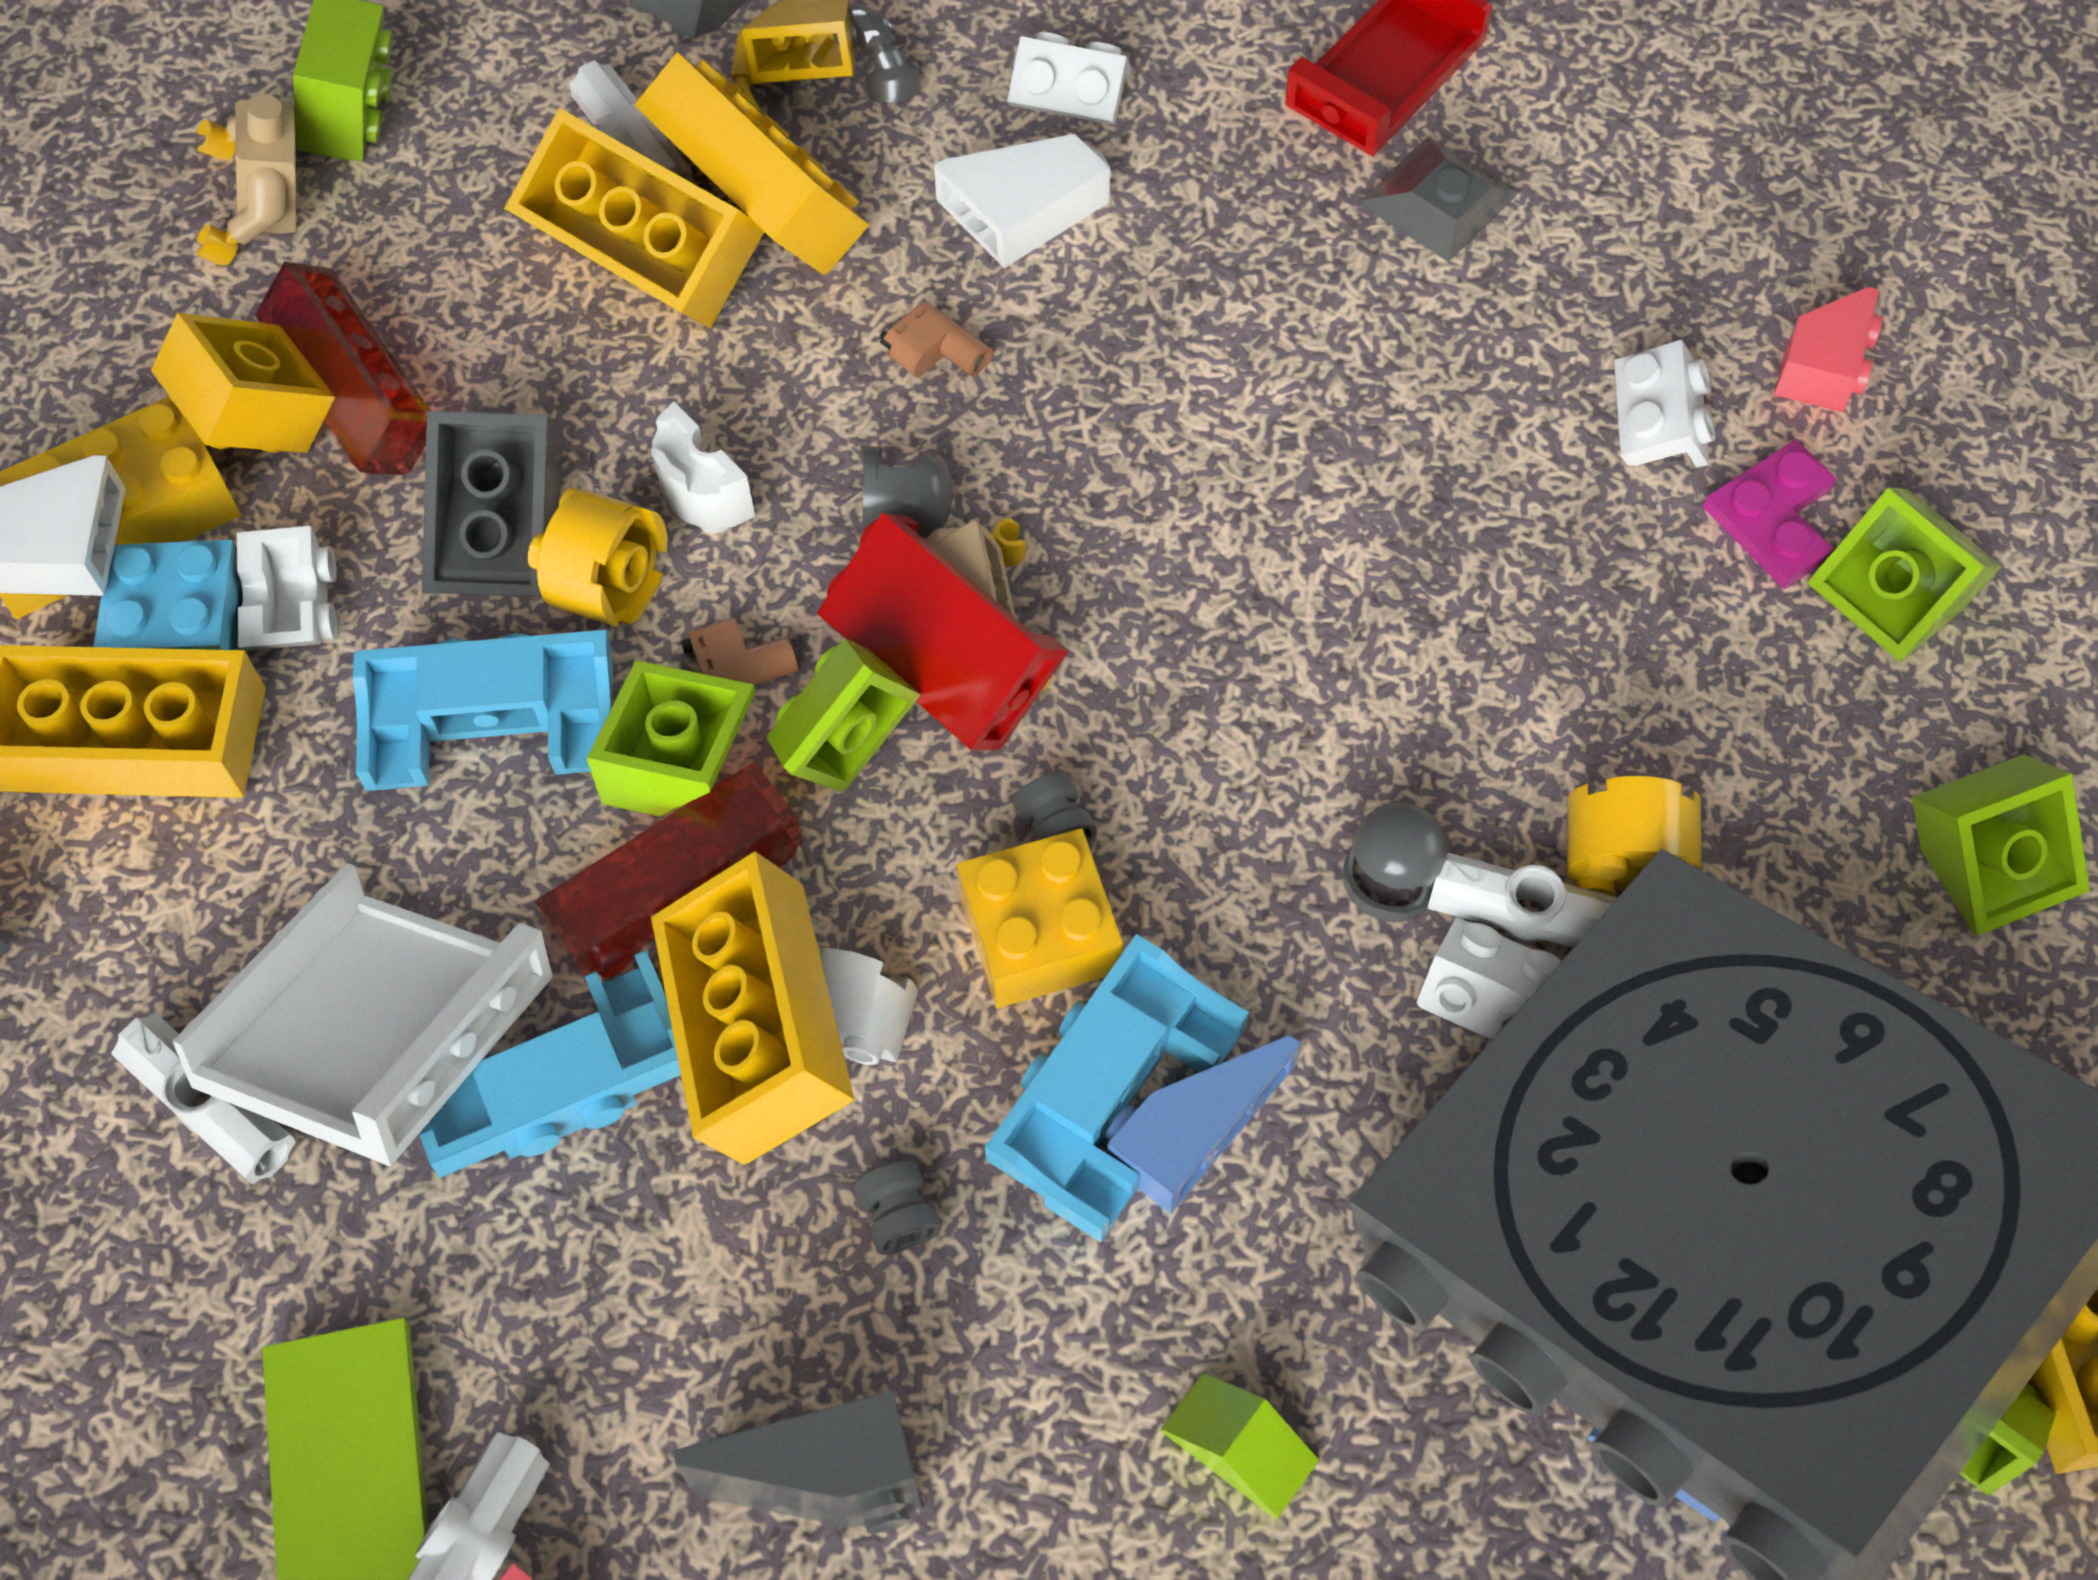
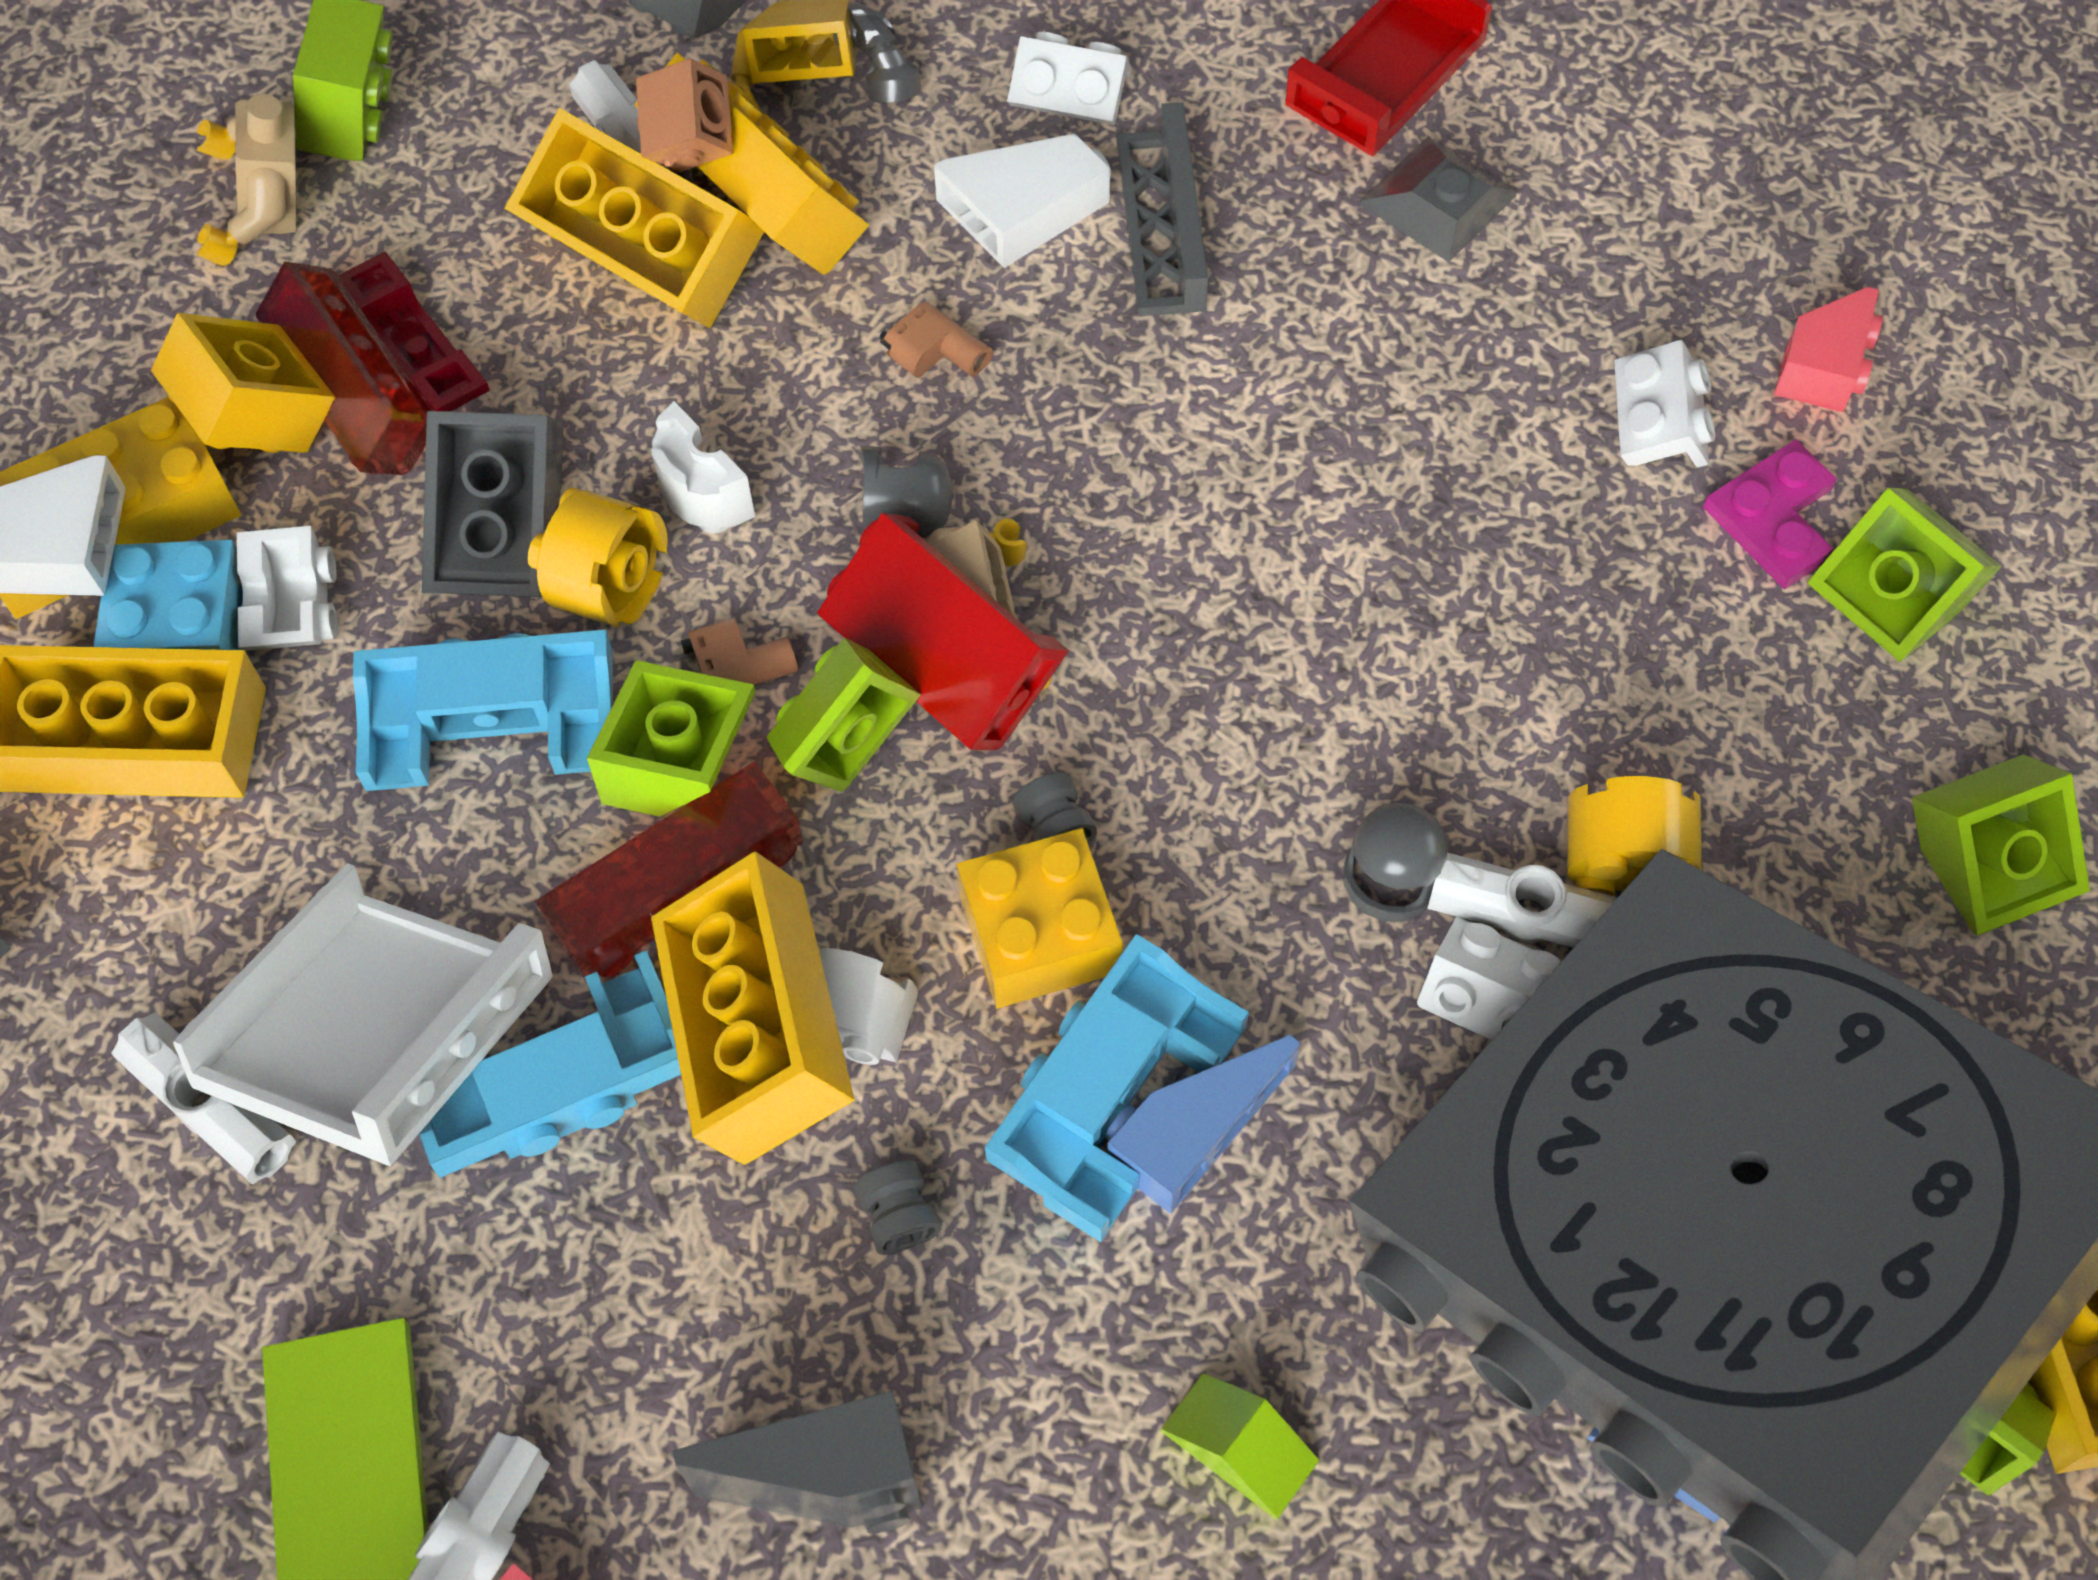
(427, 357): none -> dark red slope
(684, 115): none -> nougat head
(1183, 211): none -> dark grey fence

